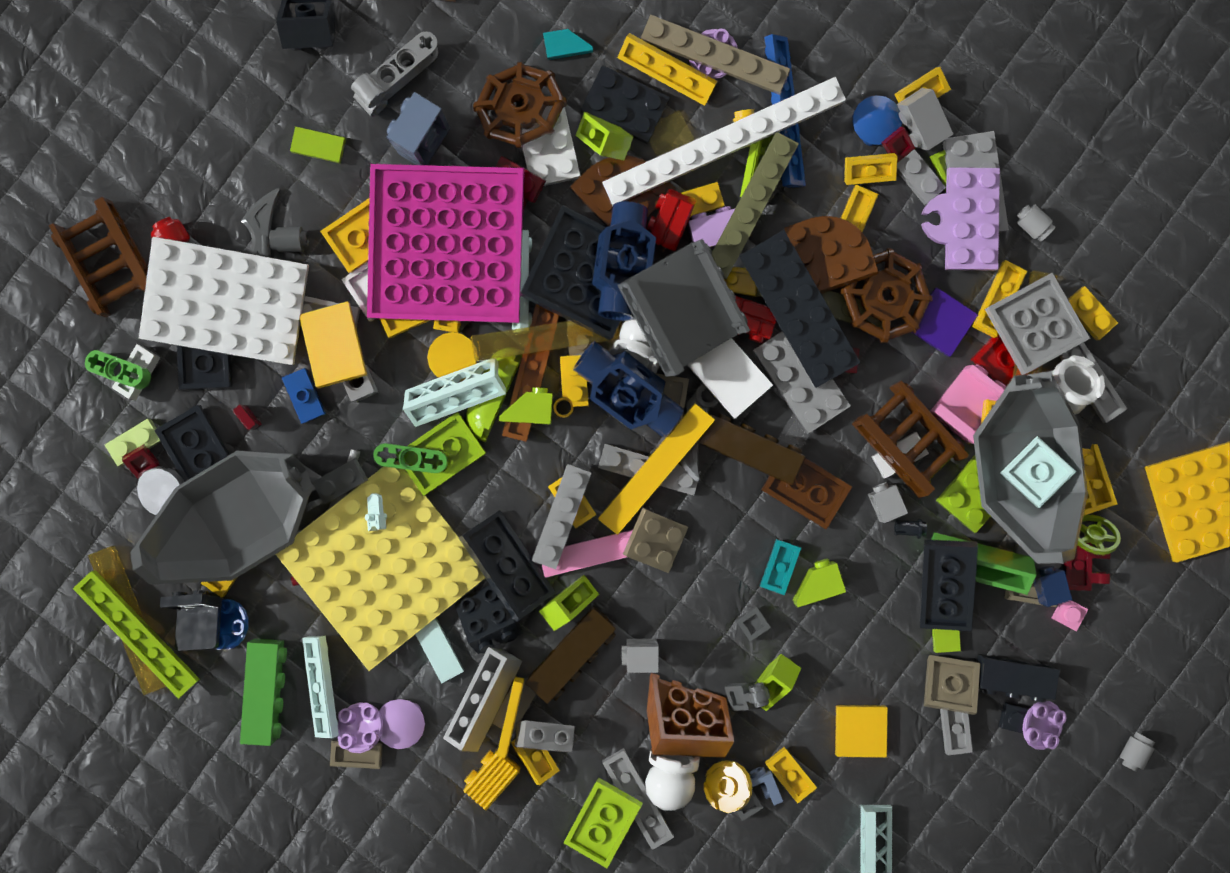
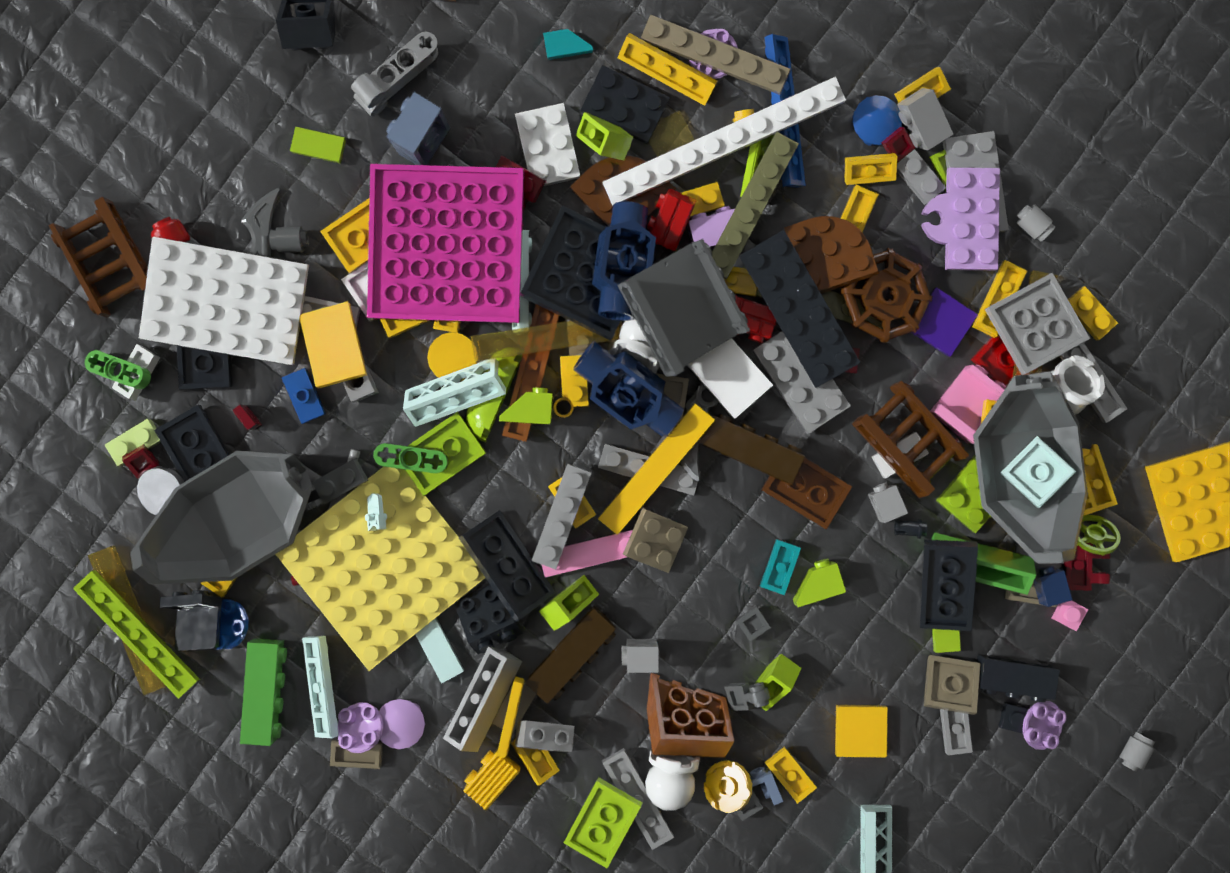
(526, 115): reddish brown plate -> none

